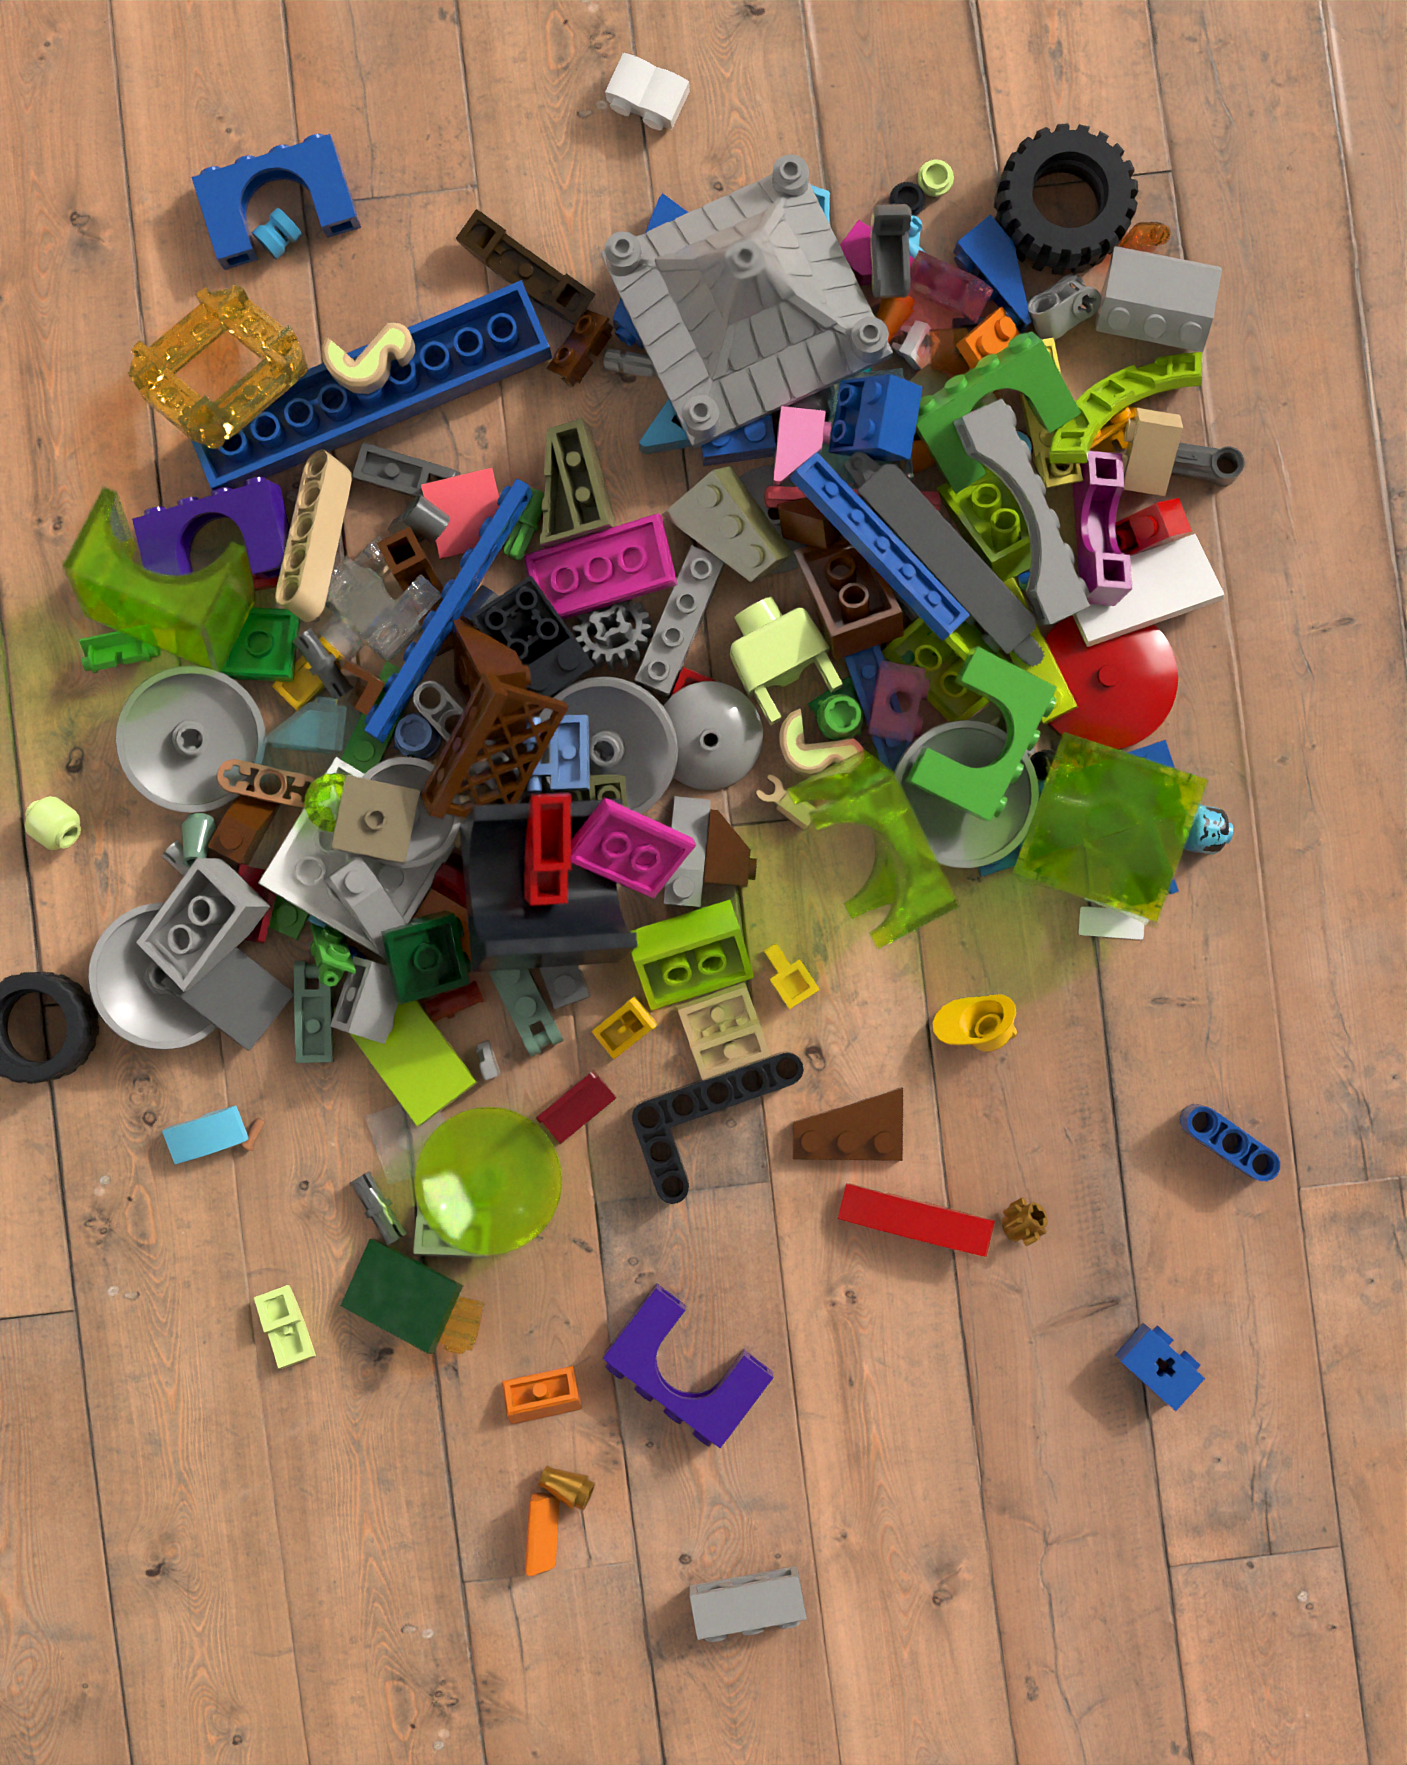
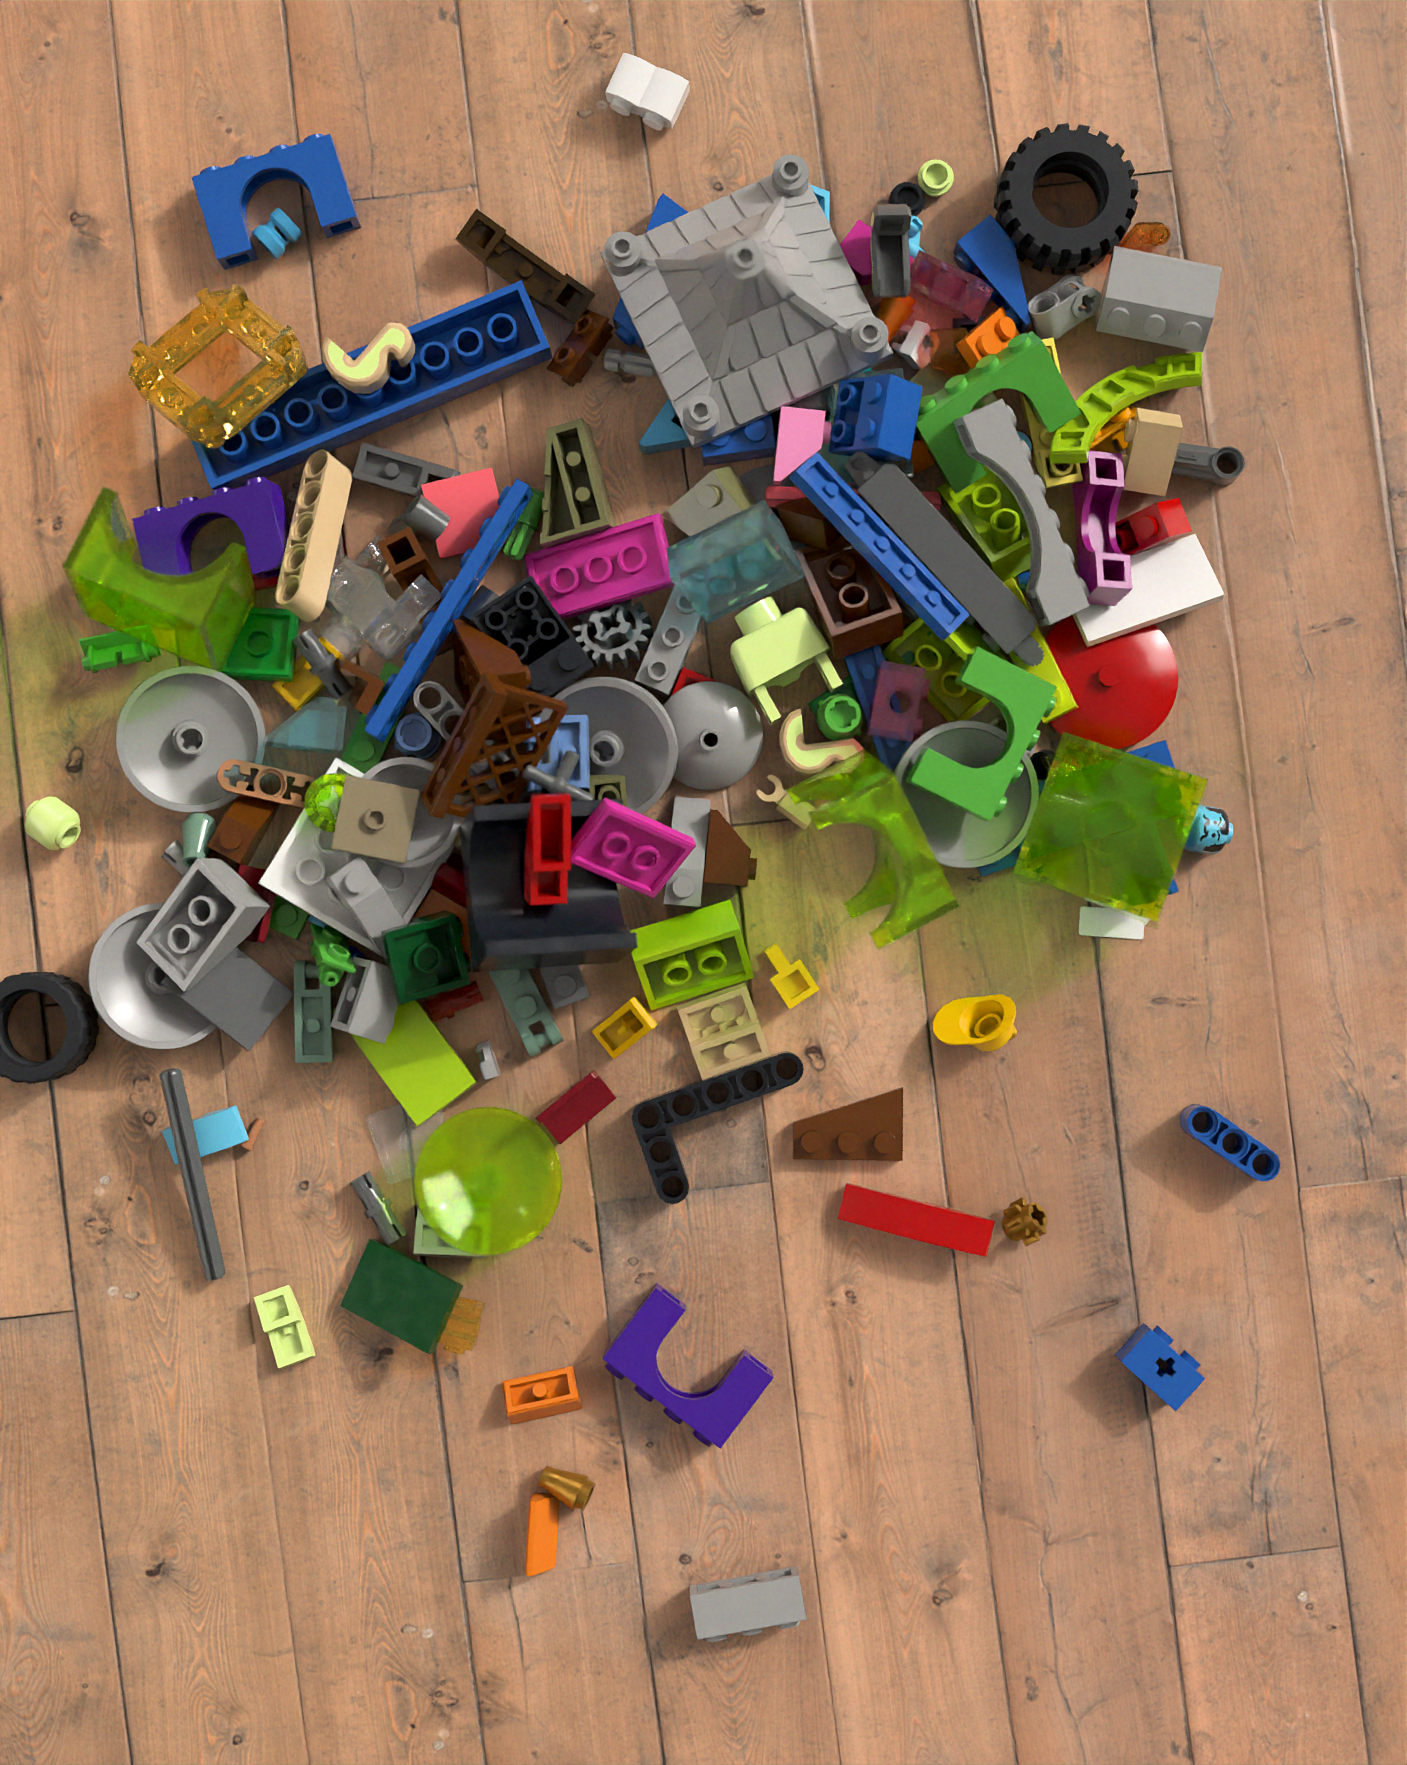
(192, 1173): none -> dark grey axle
(559, 783): none -> dark grey piece
(734, 562): none -> clear light blue slope

